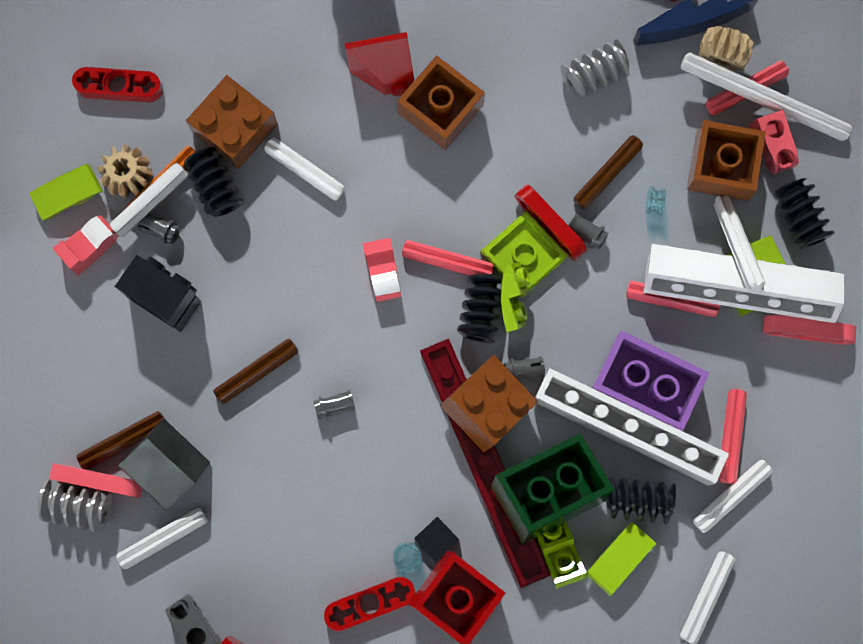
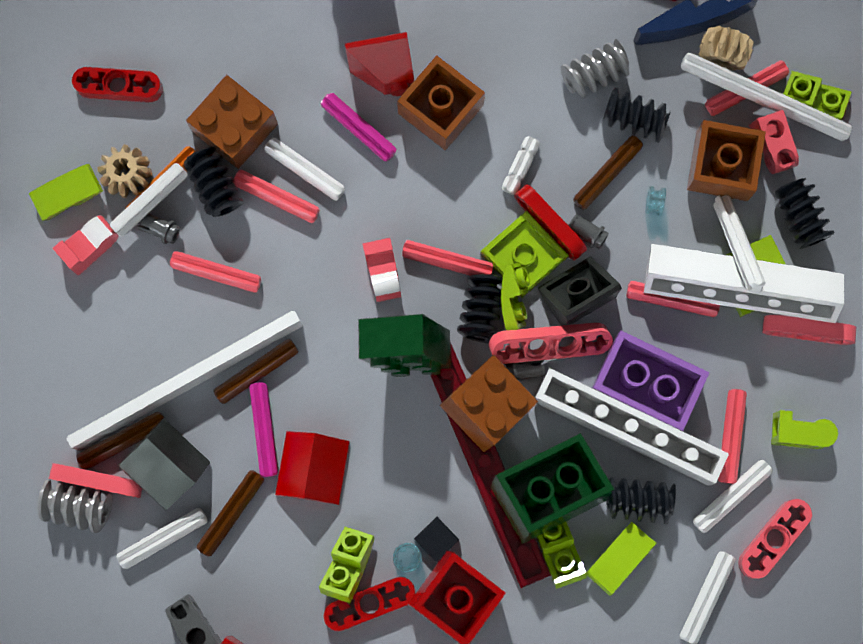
(158, 293): black piece -> none
(184, 381): none -> white tile
(215, 271): none -> coral axle
(230, 513): none -> reddish brown axle
(263, 429): none -> dark pink axle
(276, 196): none -> coral axle
(312, 467): none -> red slope
(334, 405): dark grey pin -> none
(348, 564): none -> lime slope
(358, 127): none -> dark pink axle
(404, 344): none -> dark green brick
(520, 165): none -> white axle
(551, 337): none -> coral beam
(579, 291): none -> pearl dark grey slope
(636, 114): none -> black piece
(796, 525): none -> coral beam
(801, 433): none -> lime leg
(813, 93): none -> lime slope

